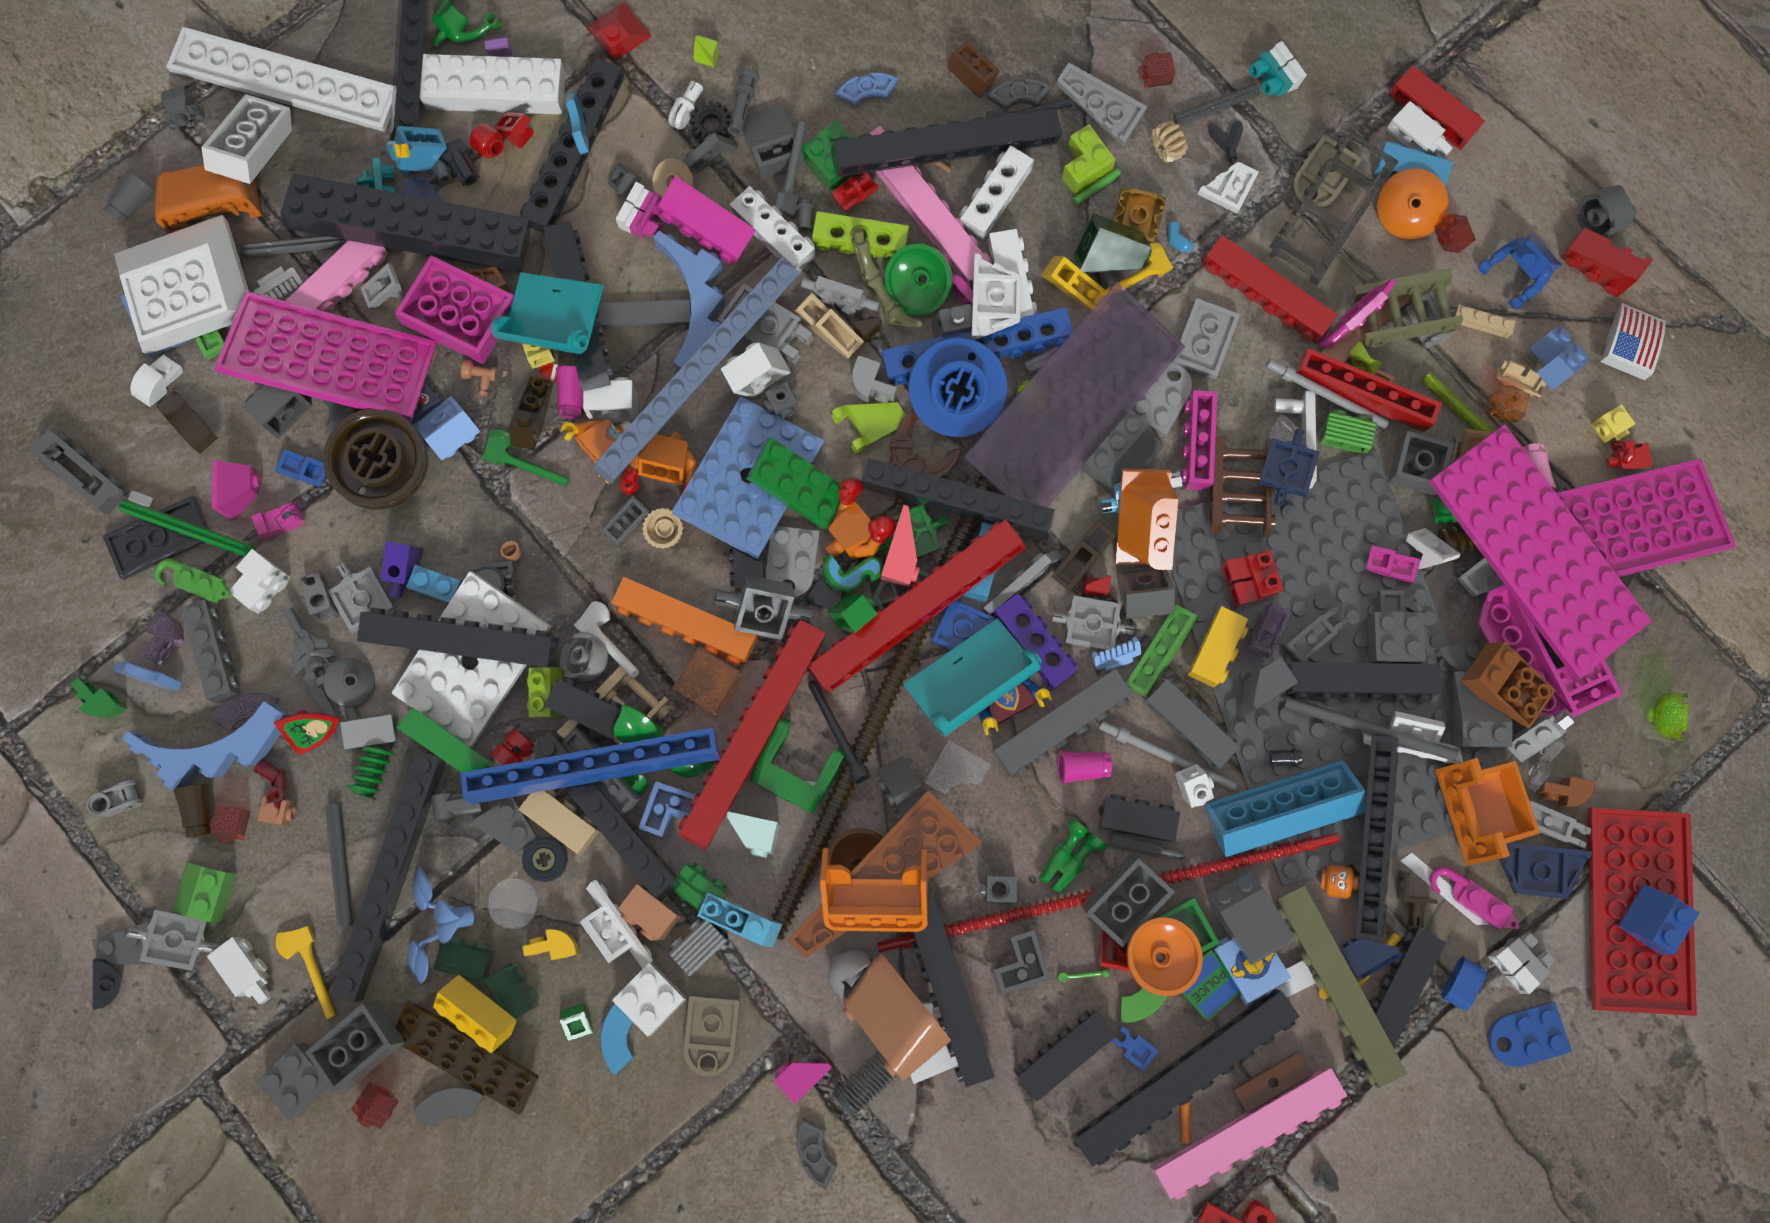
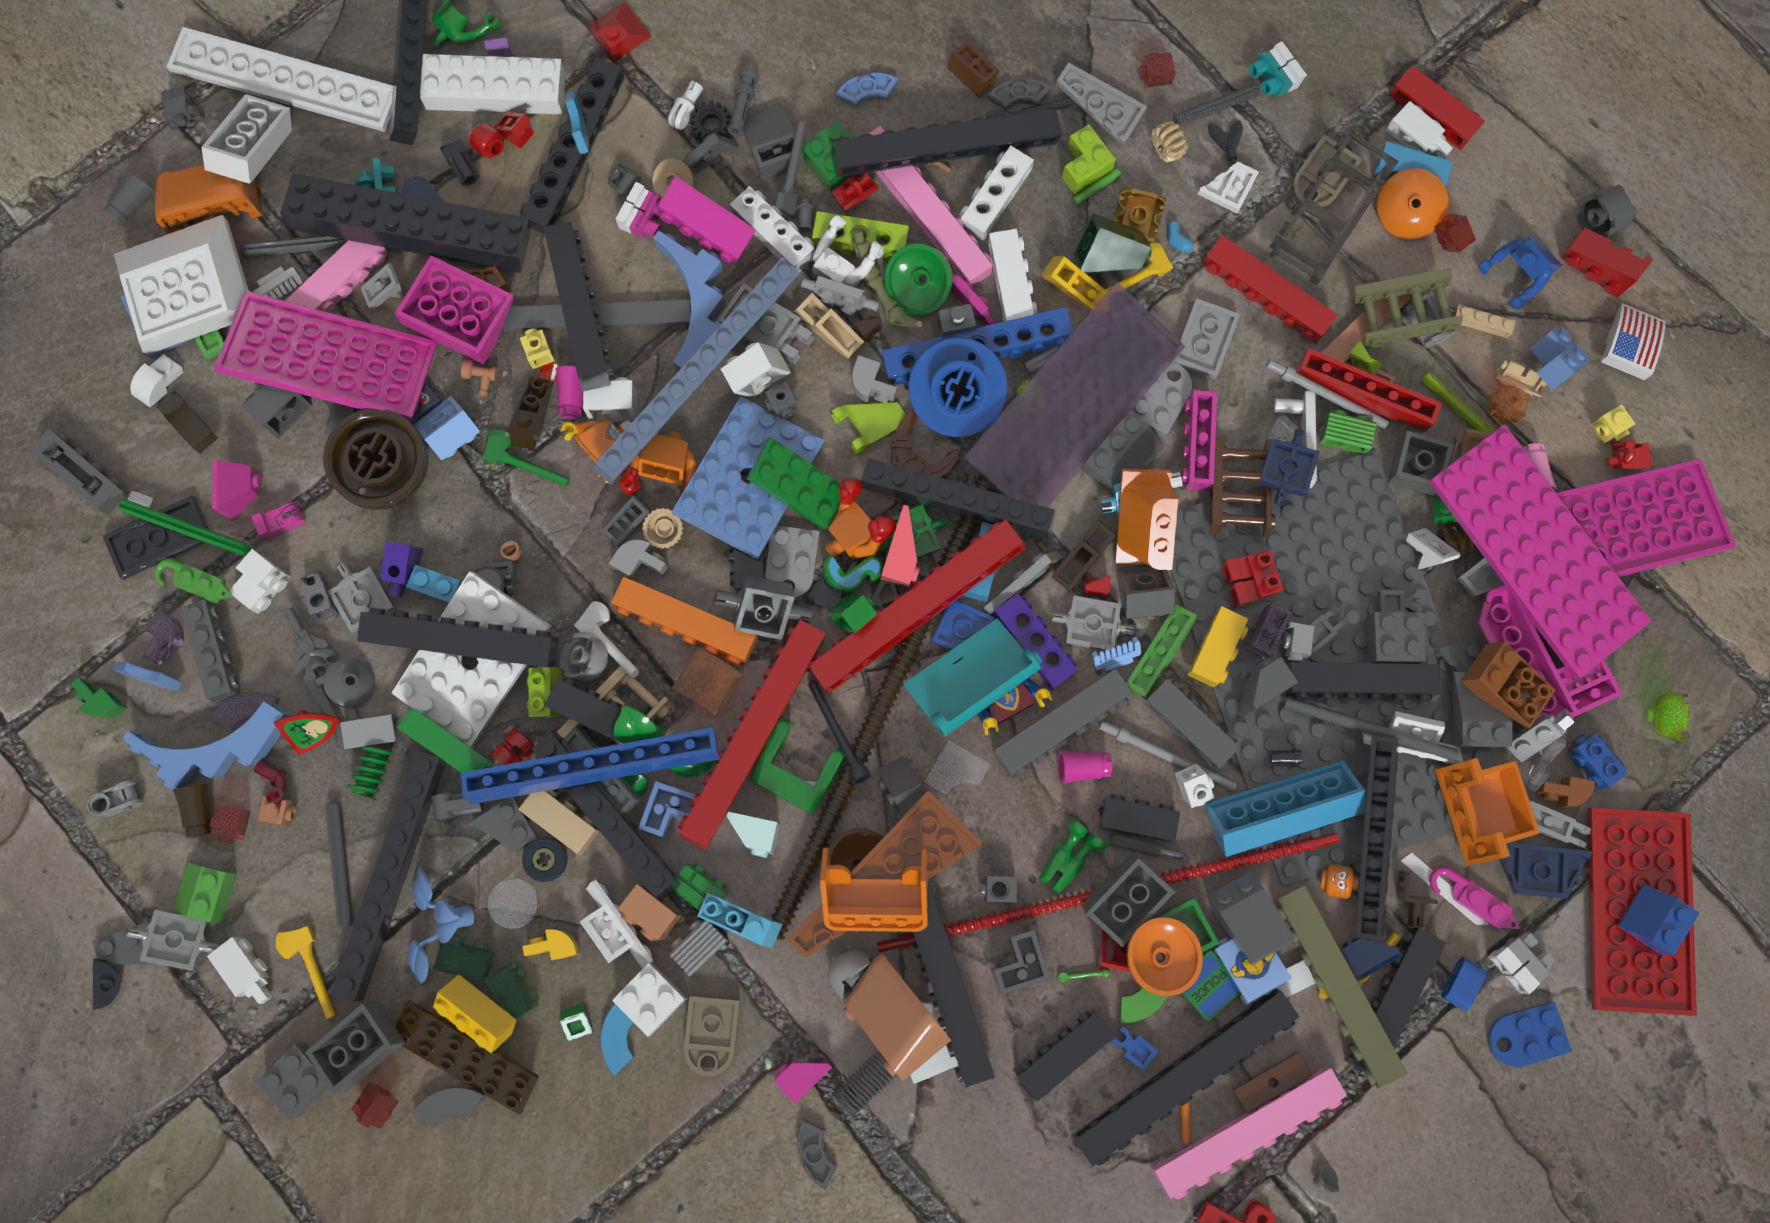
(301, 468): blue slope -> none
(419, 151): dark azure torso -> none
(550, 317): teal door -> none
(633, 555): none -> light grey brick
(705, 51): lime slope -> none
(836, 268): none -> white torso
(995, 298): white wing -> none
(1298, 641): none -> light grey brick
(1357, 314): dark pink plate -> none
(1392, 565): dark pink slope -> none
(1597, 760): none -> blue brick

